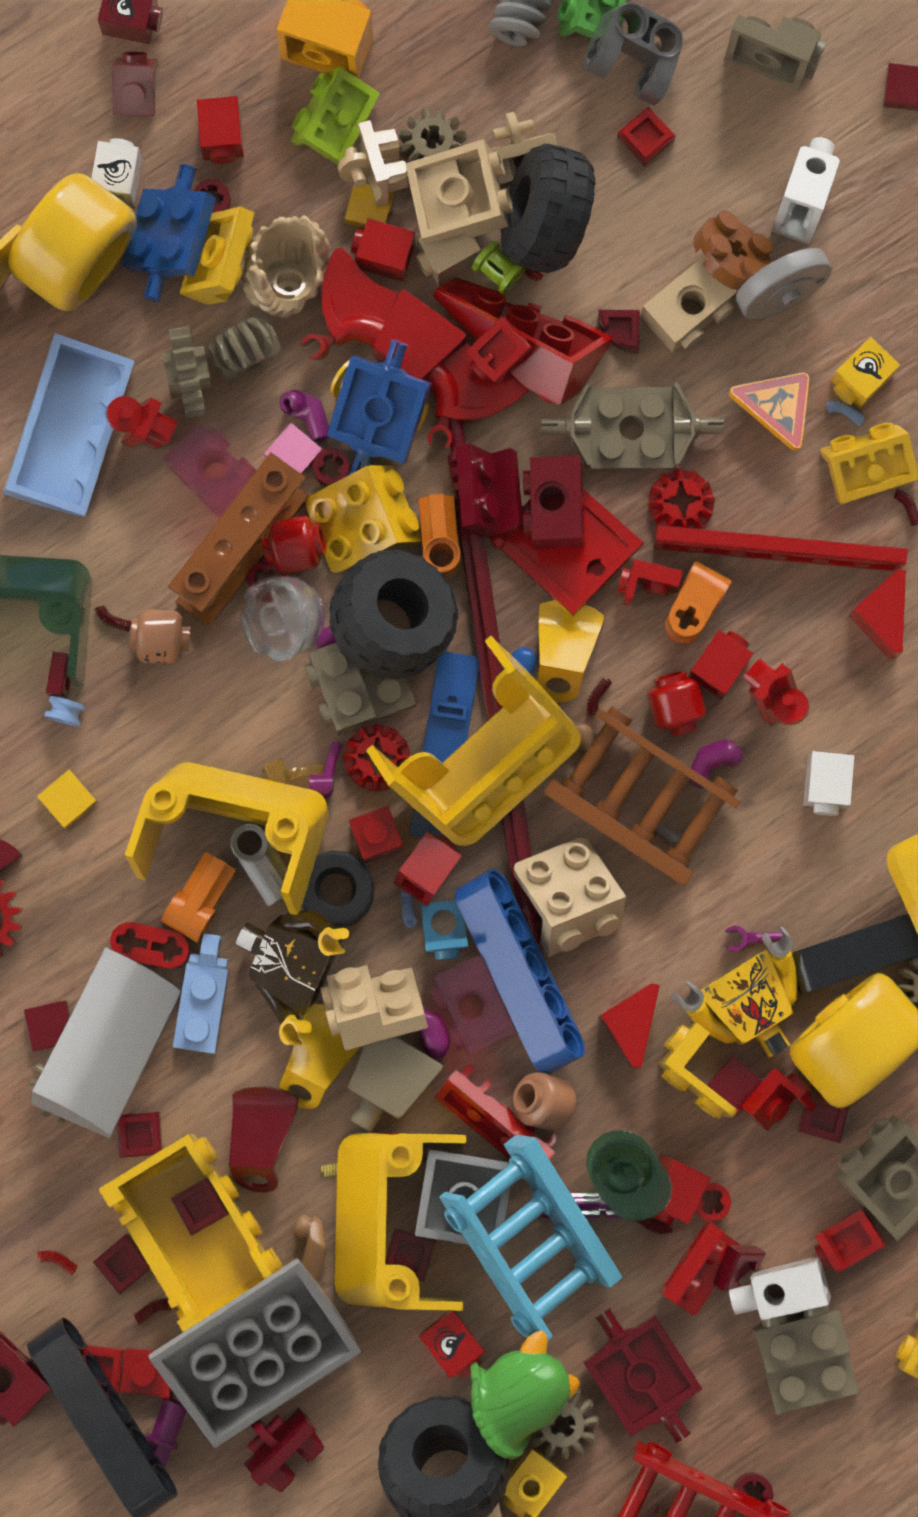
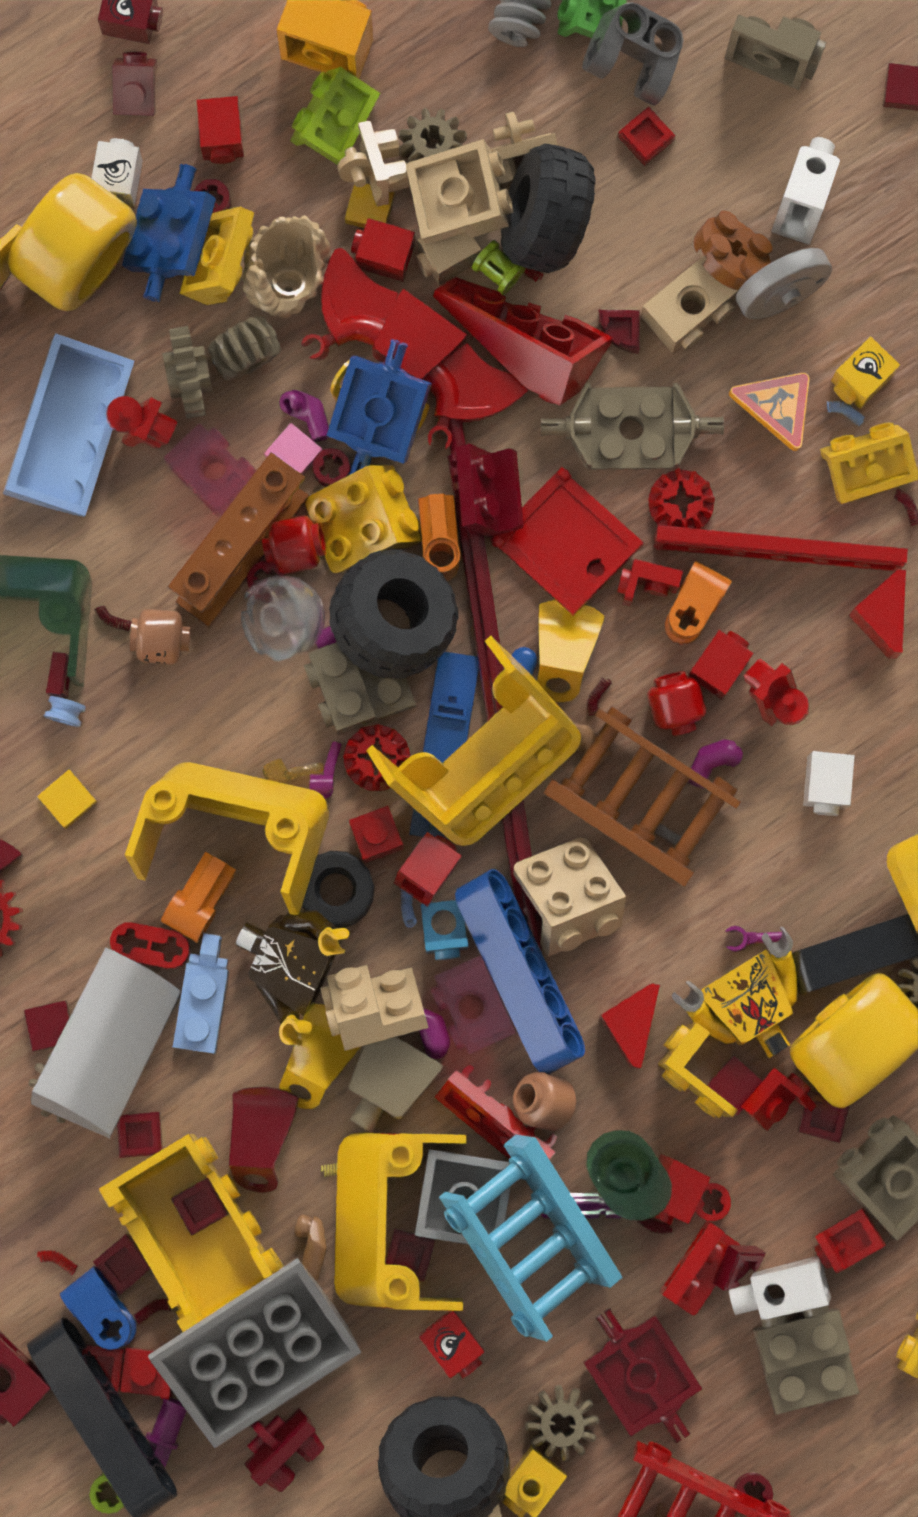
(94, 1303): none -> blue piece
(105, 1505): none -> lime bush
(264, 868): light grey piece -> none
(498, 351): red bracket -> none
(519, 1395): bright green hair -> none
(559, 476): dark red brick -> none

